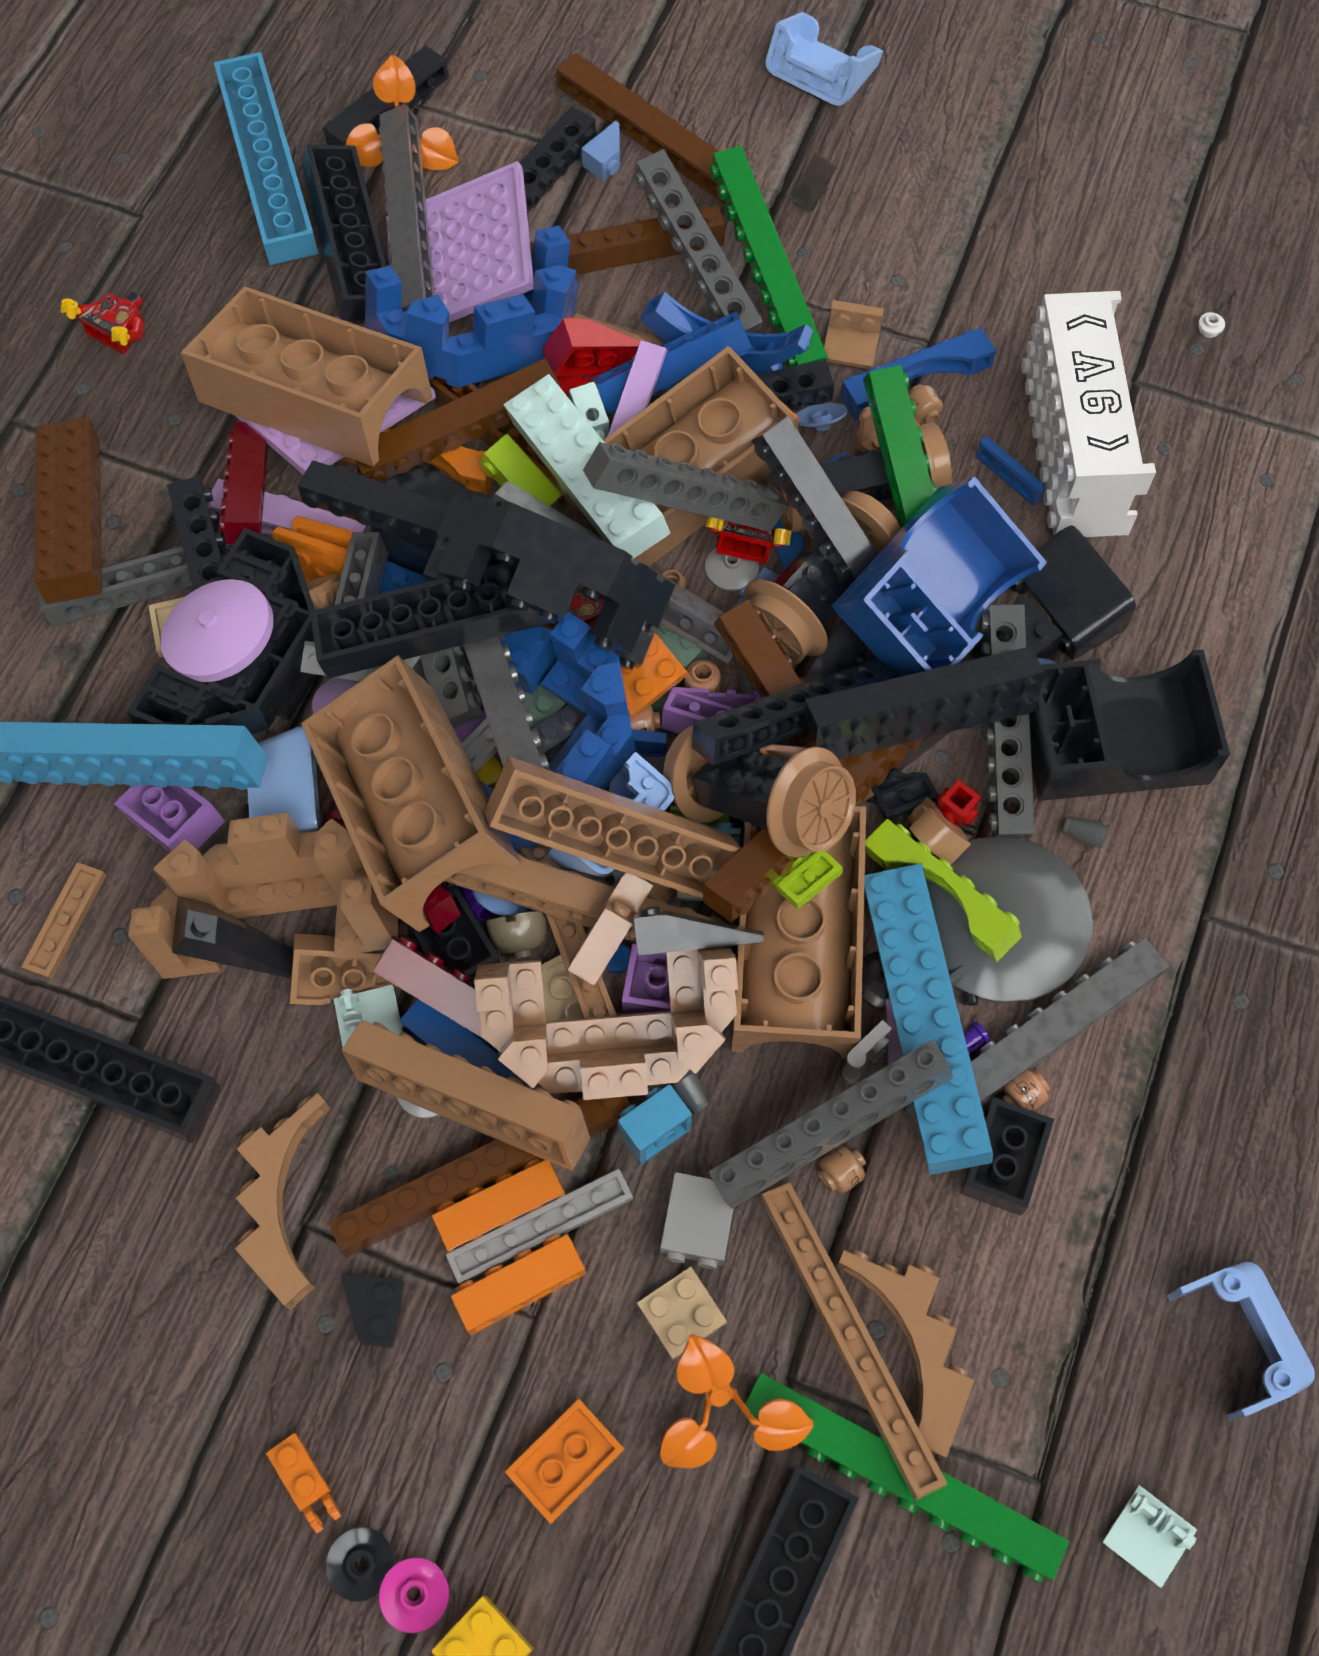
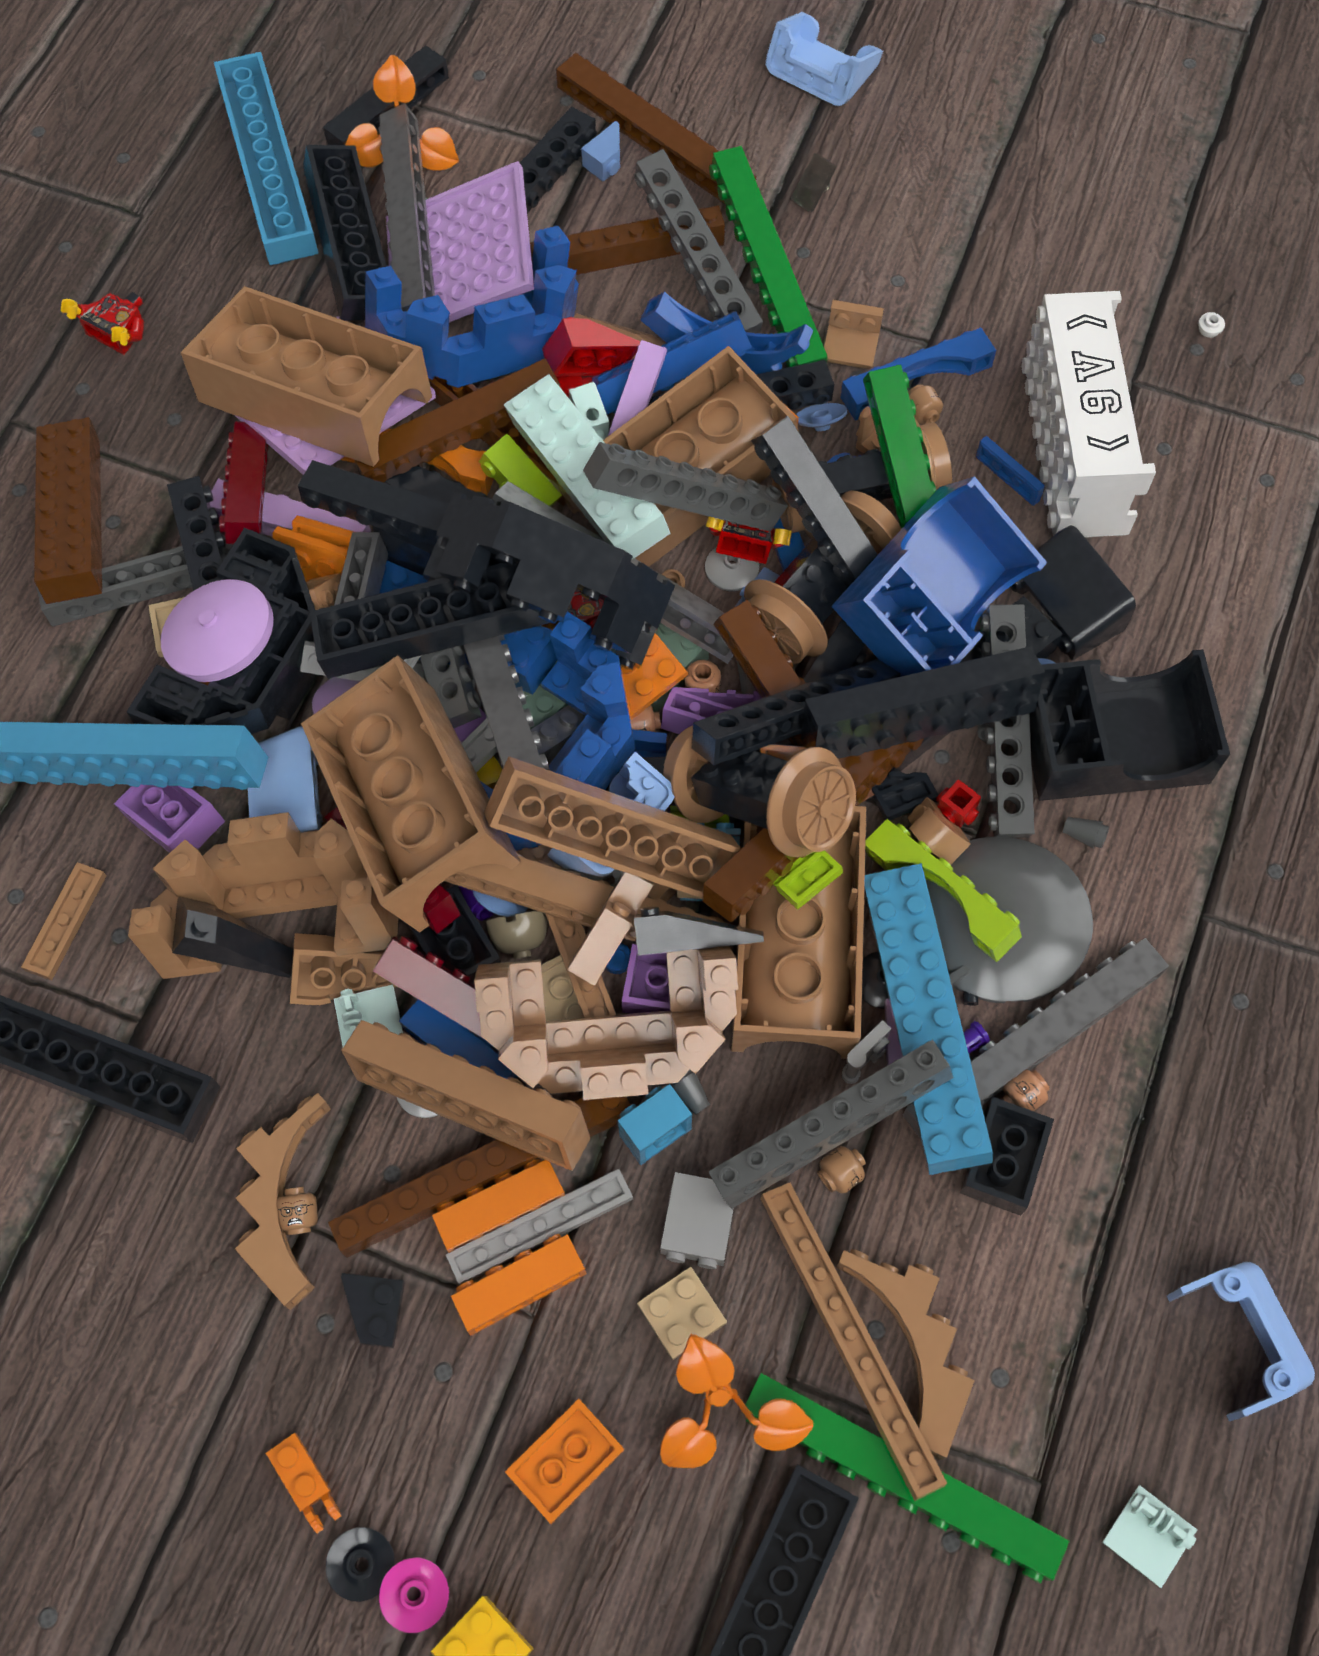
(297, 1211): none -> medium nougat head

